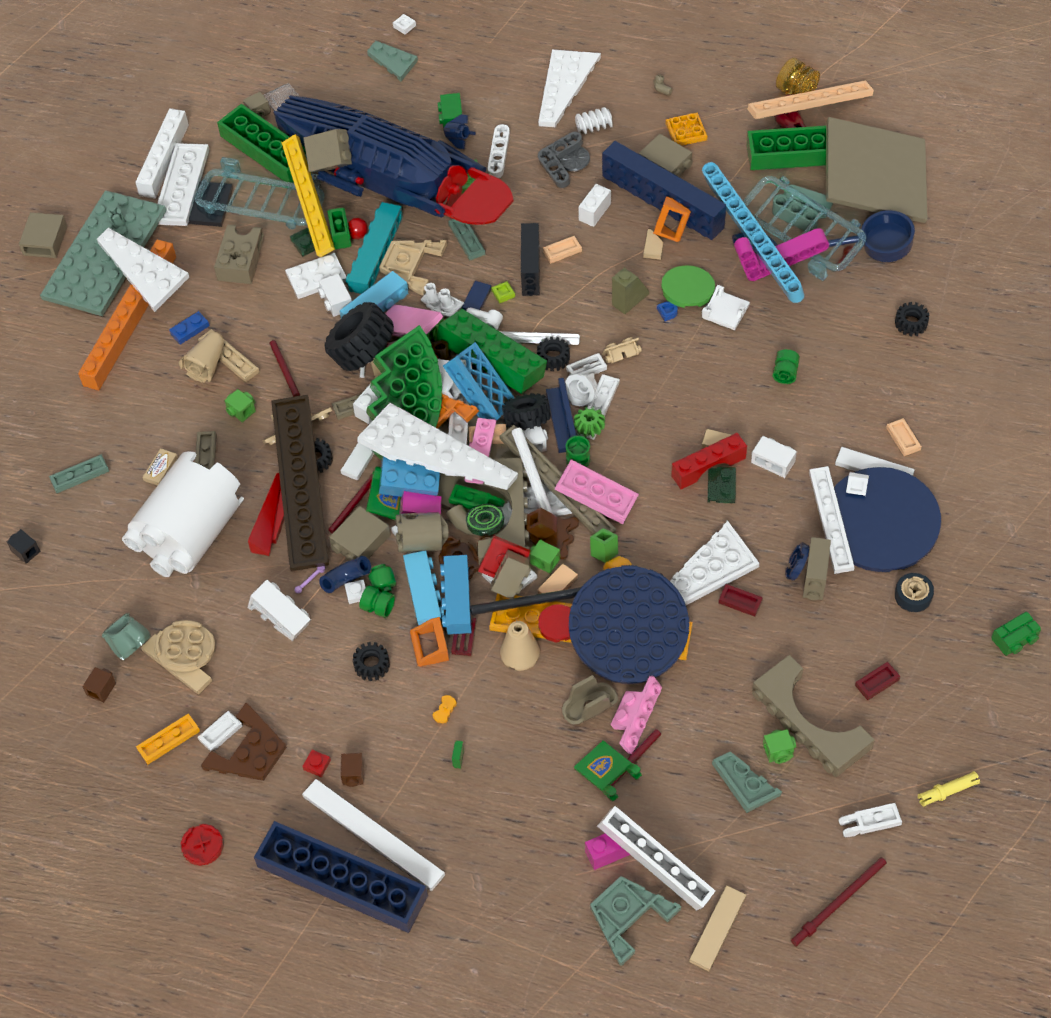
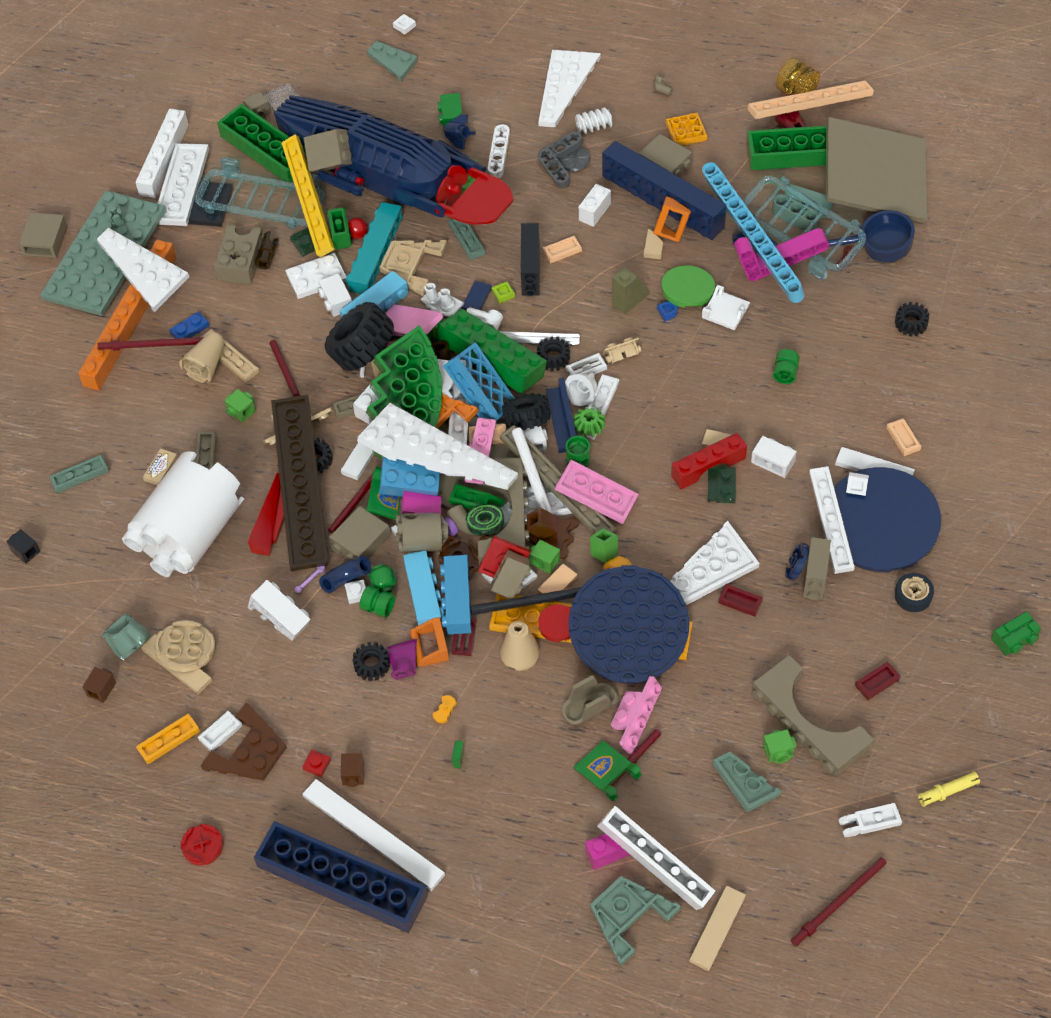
(116, 345): none -> dark red bar
(266, 251): none -> dark brown piece
(403, 659): none -> magenta piece
(452, 528): none -> medium lavender tile

